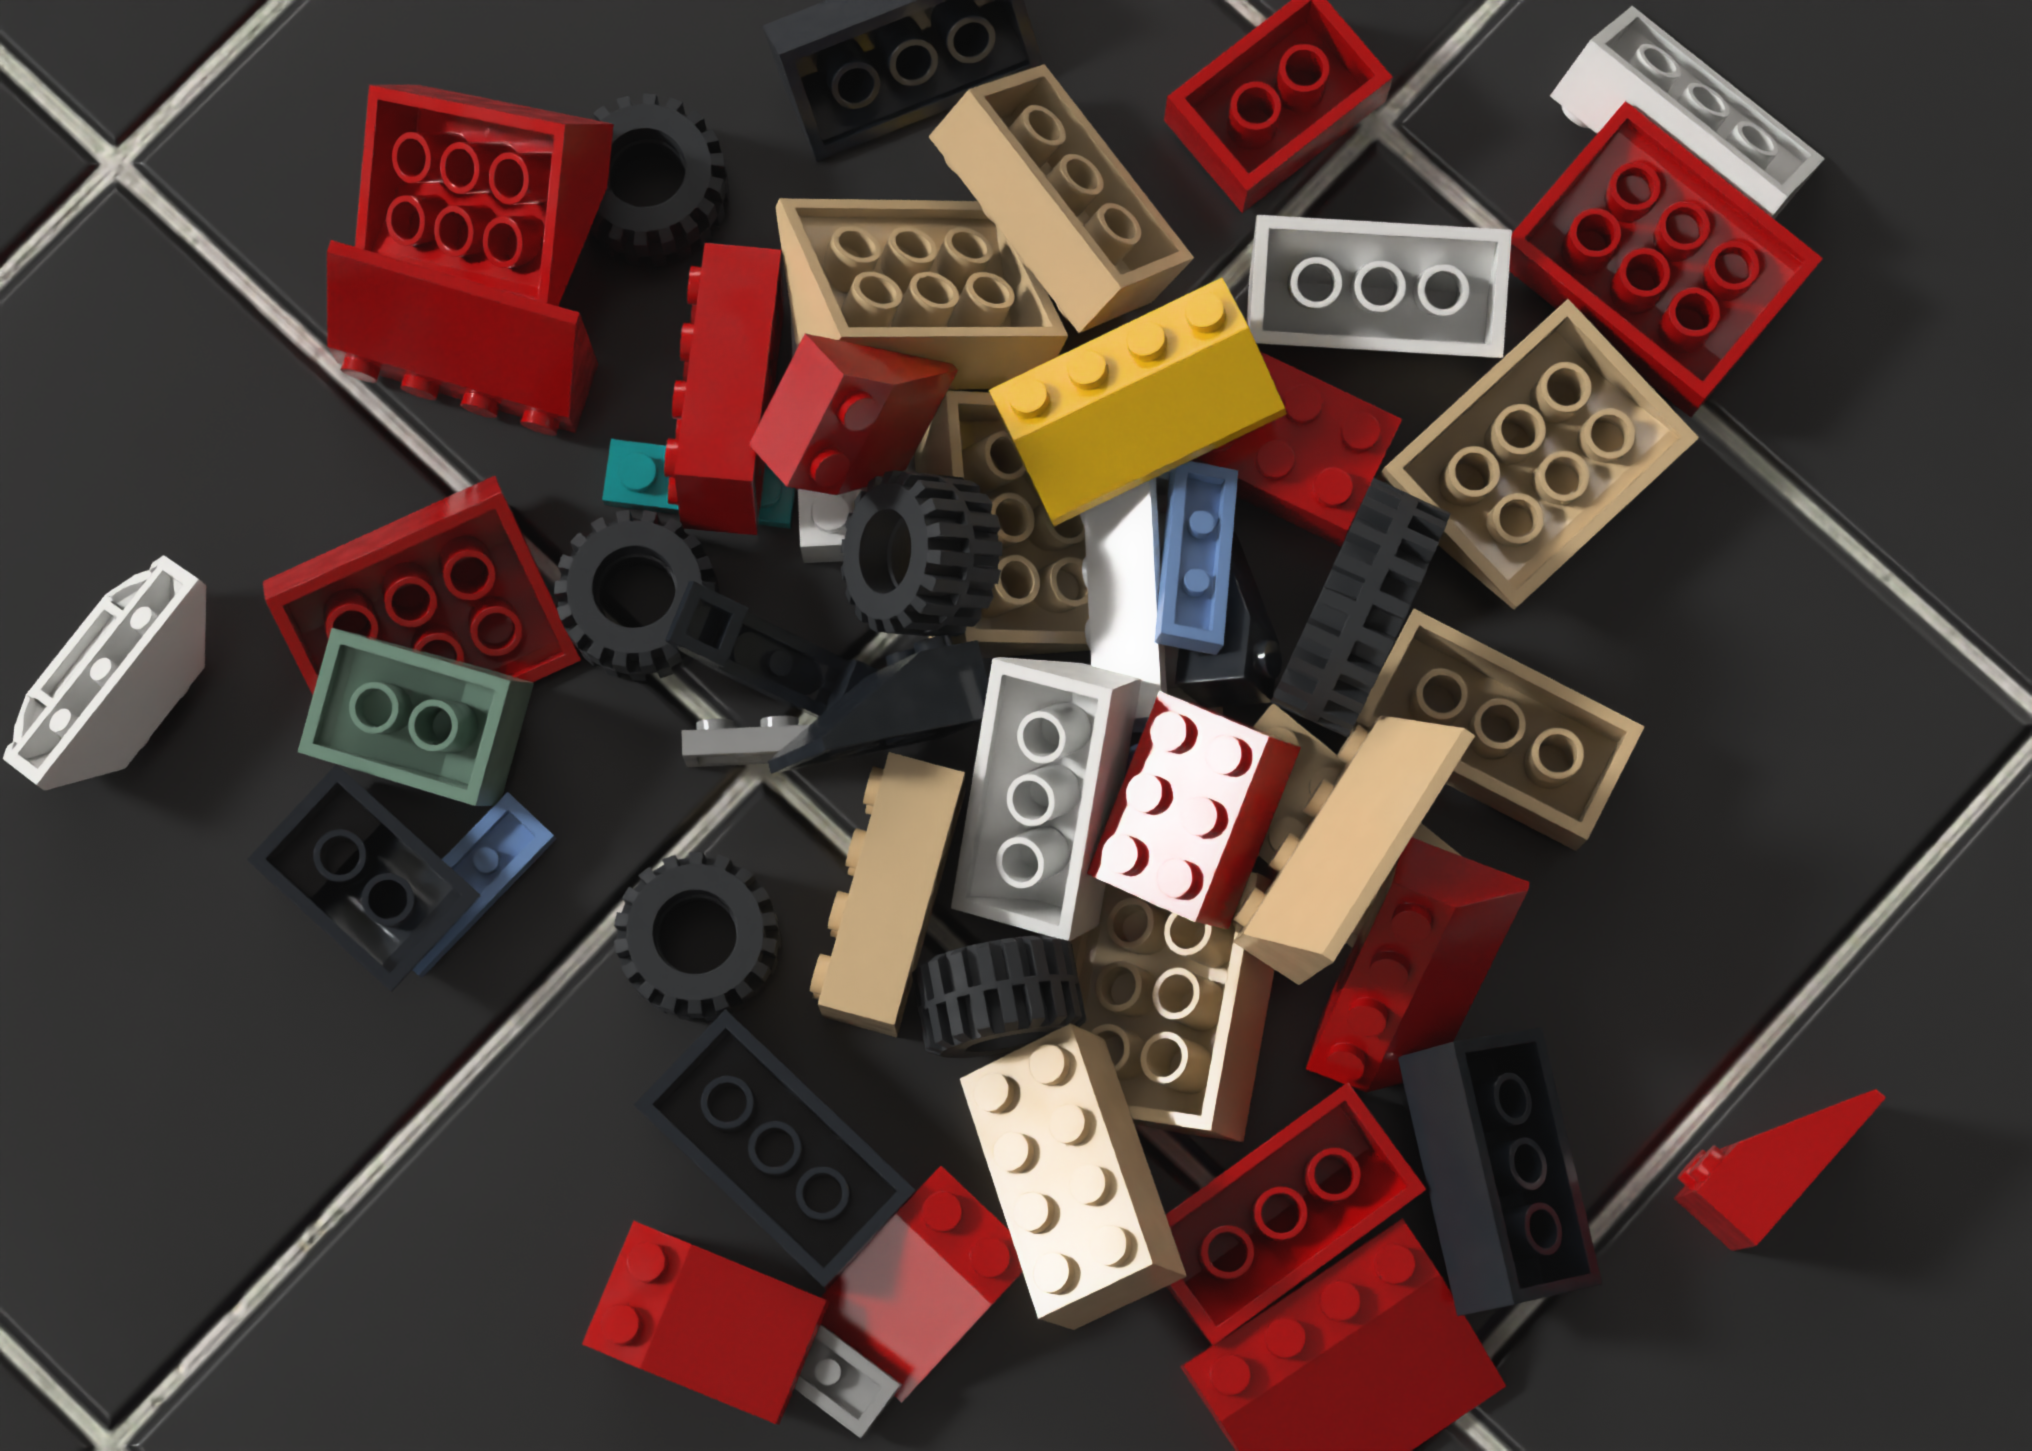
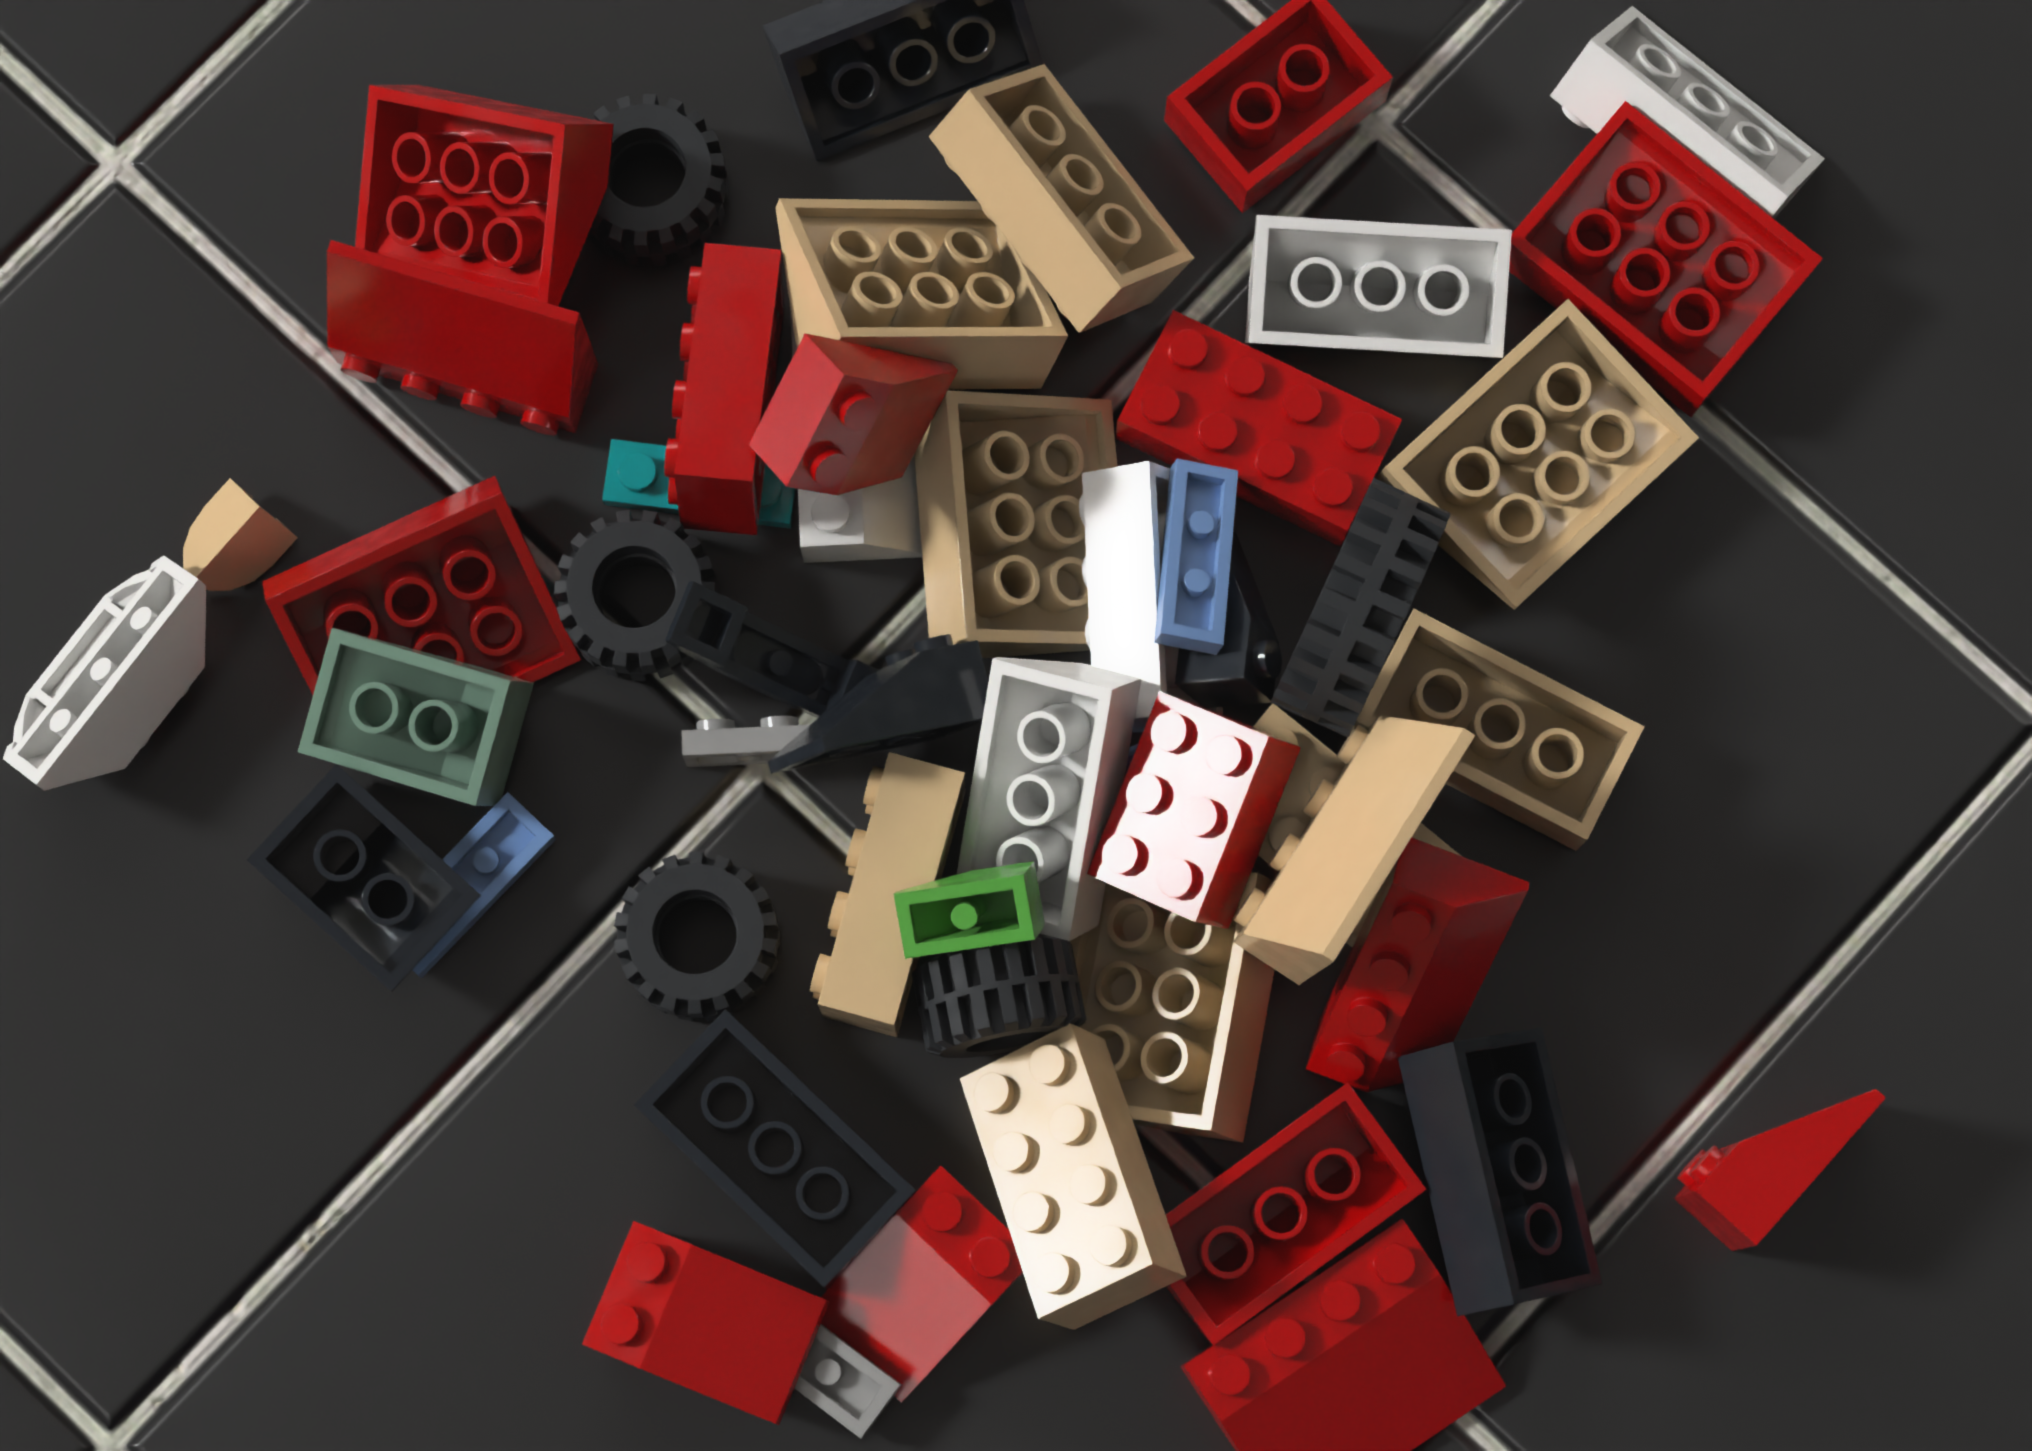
(233, 540): none -> tan brick
(921, 554): black tyre -> none
(970, 910): none -> bright green slope
(1138, 401): yellow slope -> none

